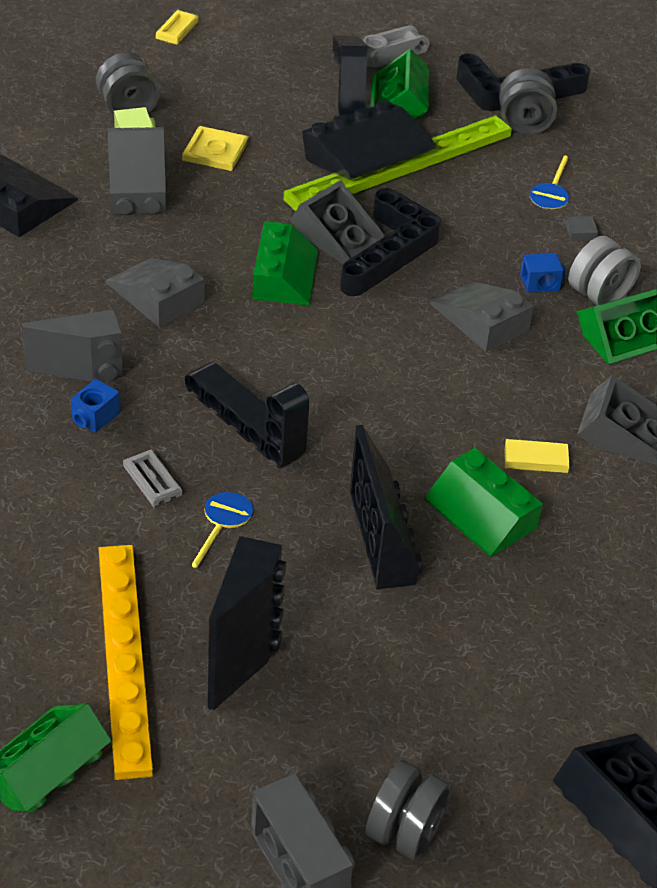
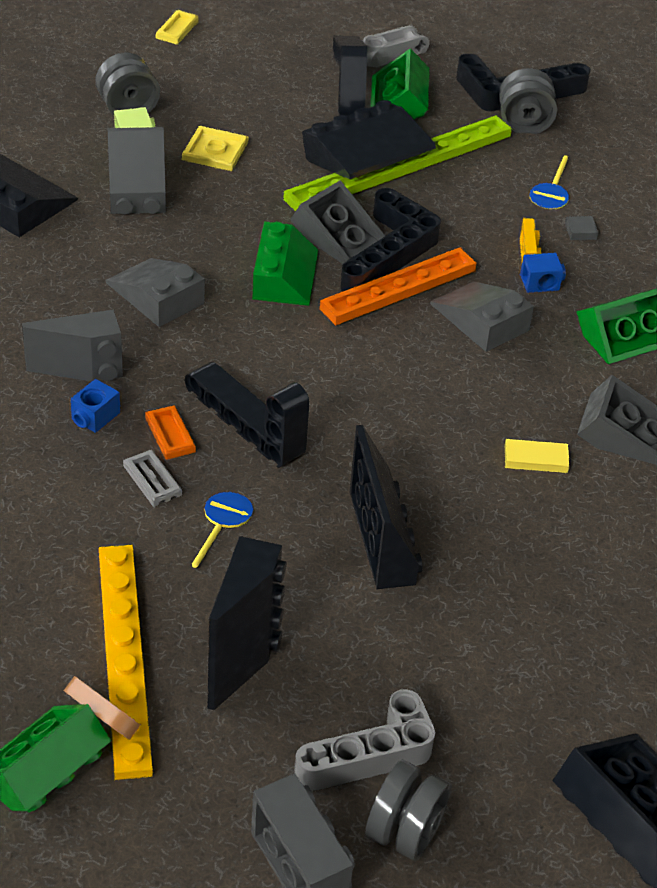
(102, 708): none -> beam
(170, 432): none -> orange tile
(325, 763): none -> light grey beam
(397, 286): none -> orange plate
(484, 502): green slope -> none
(529, 238): none -> yellow plate
(604, 270): light grey wheel -> none

